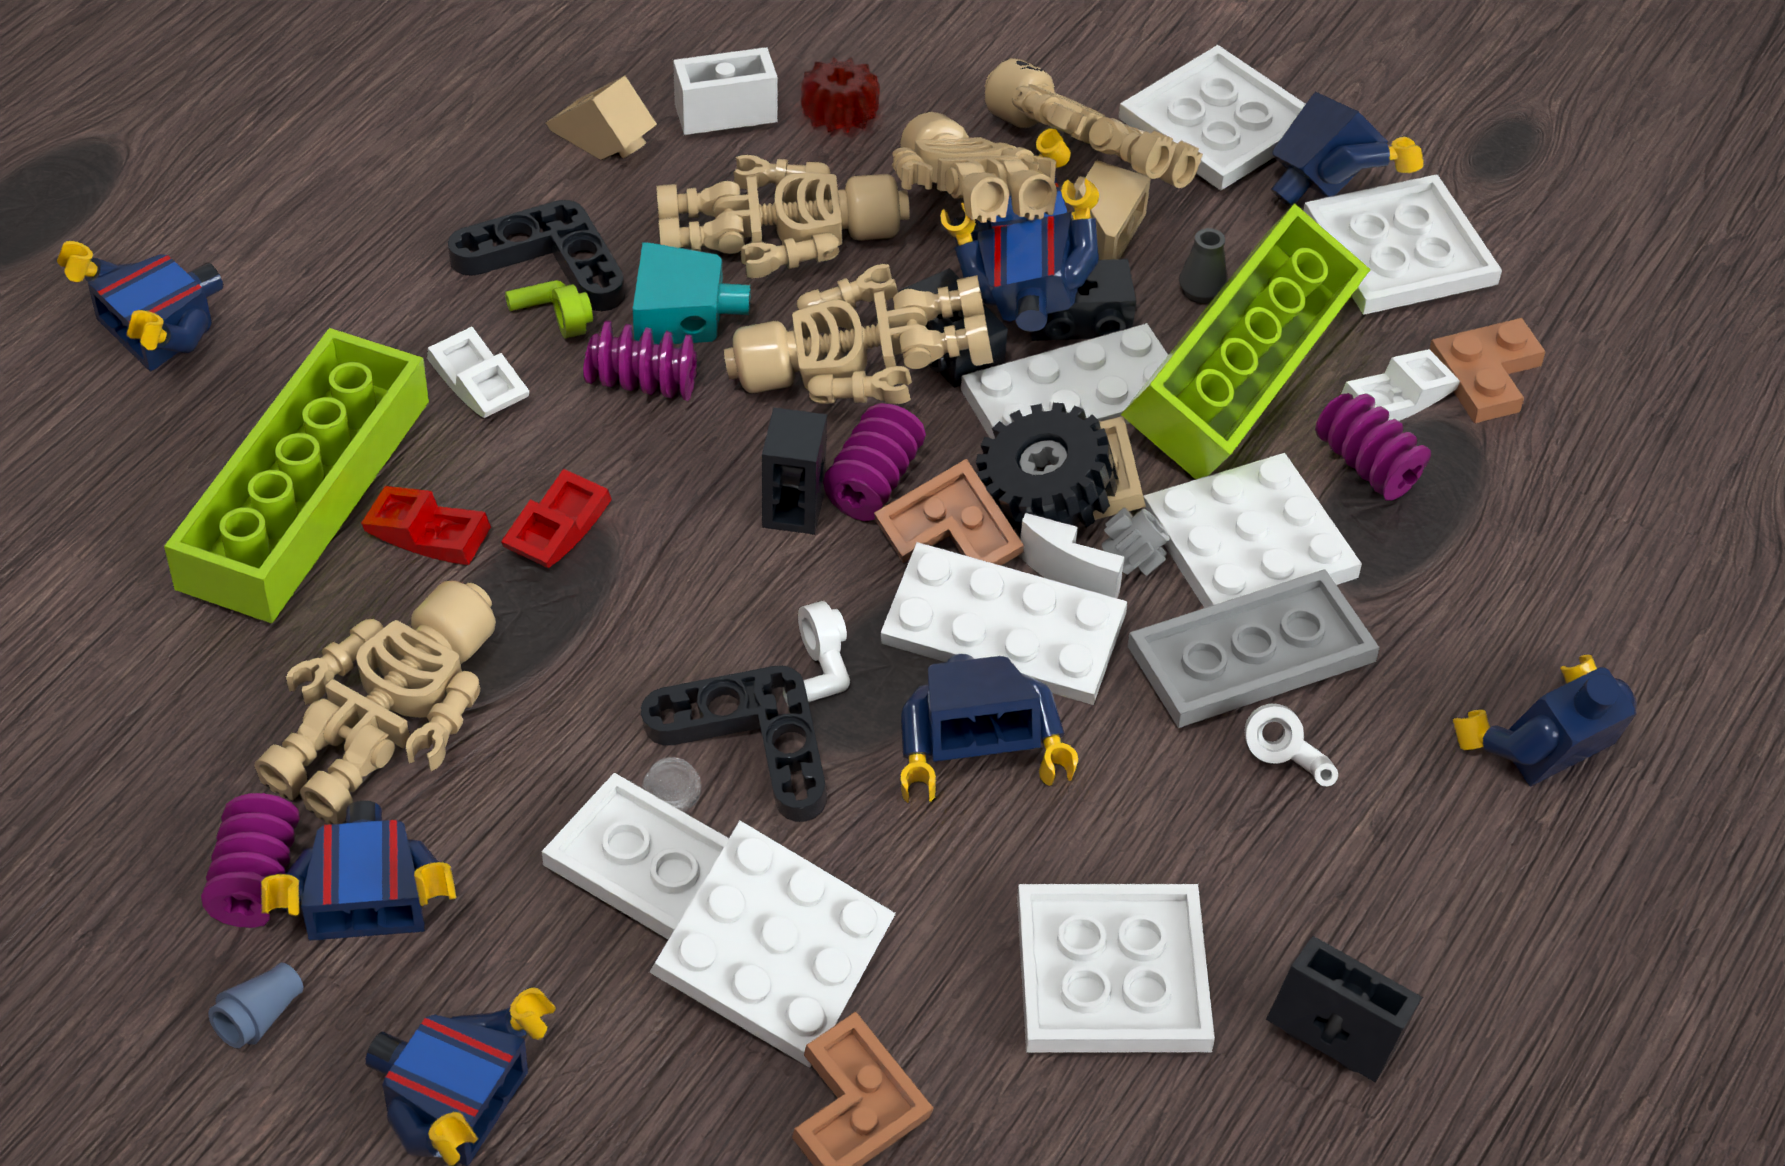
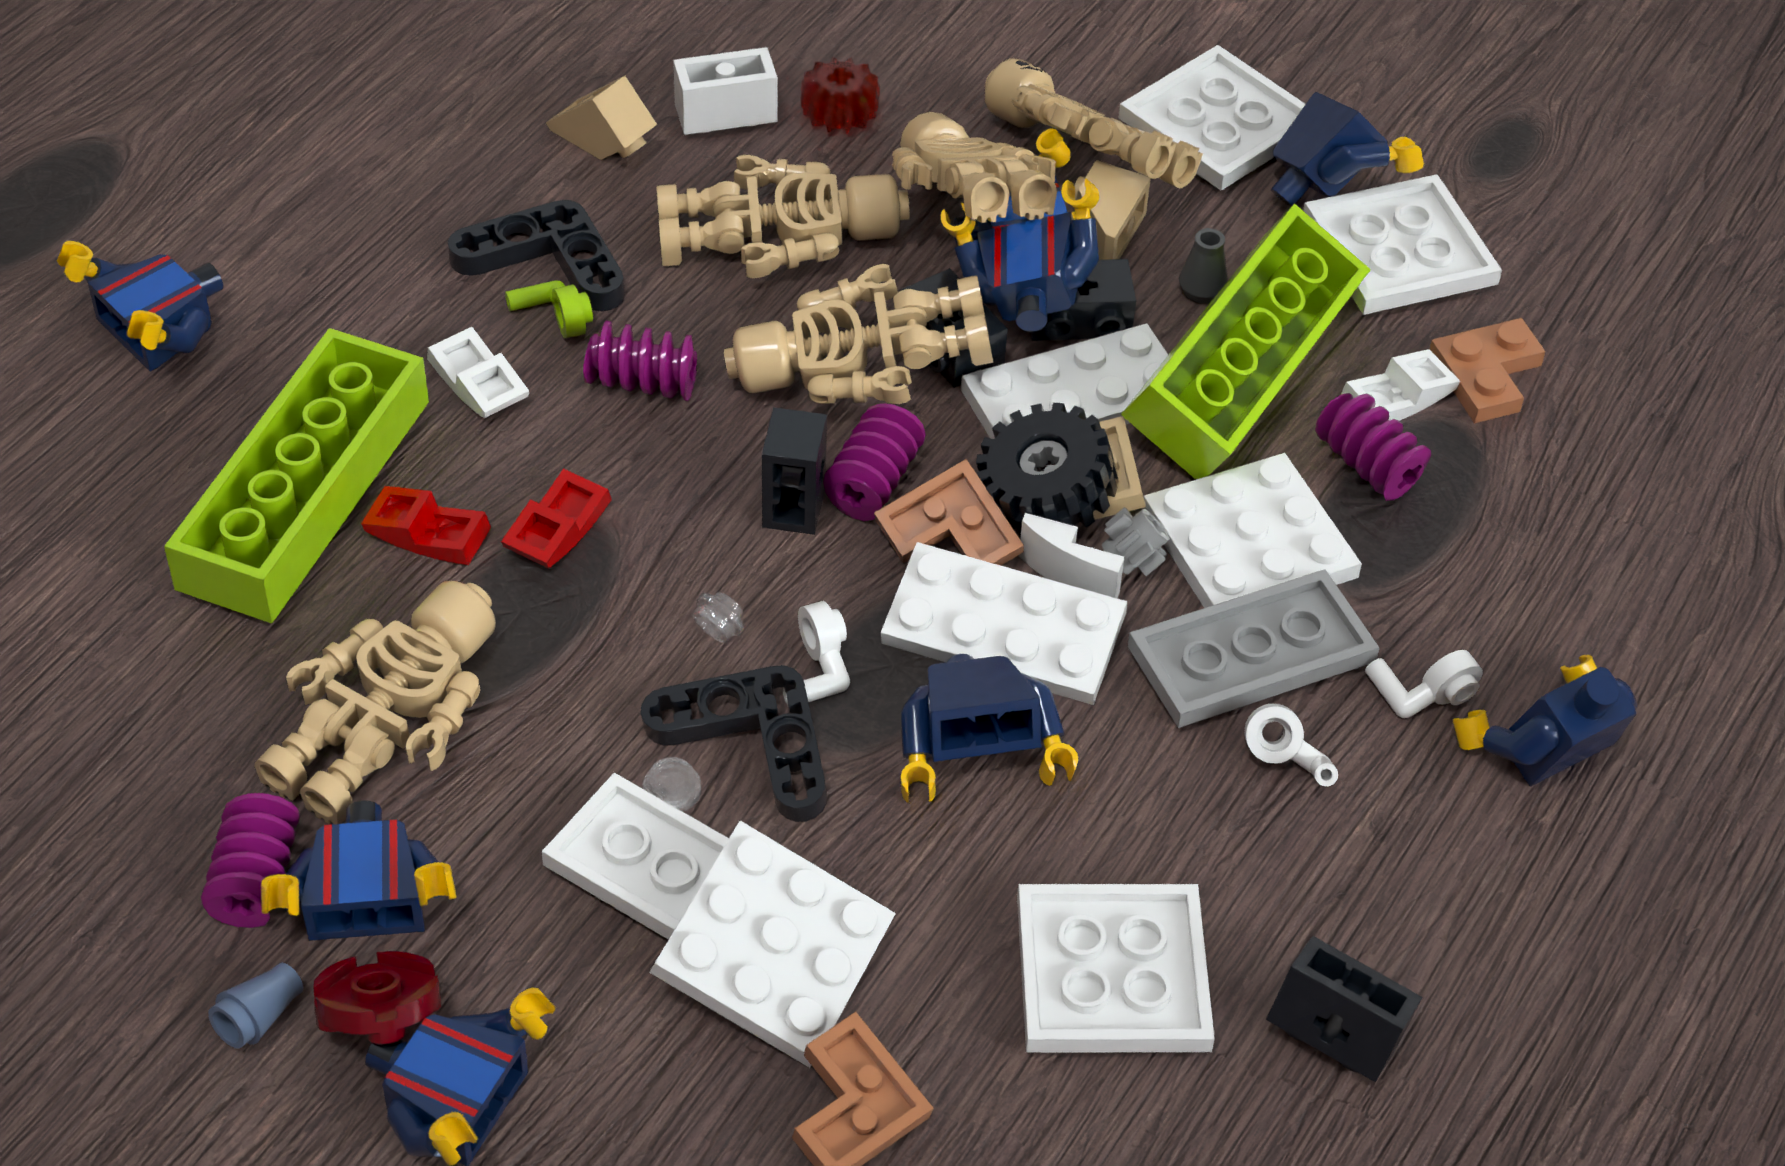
(377, 996): none -> dark red plate
(683, 294): teal torso -> none
(718, 616): none -> clear plate
(1447, 681): none -> white plate

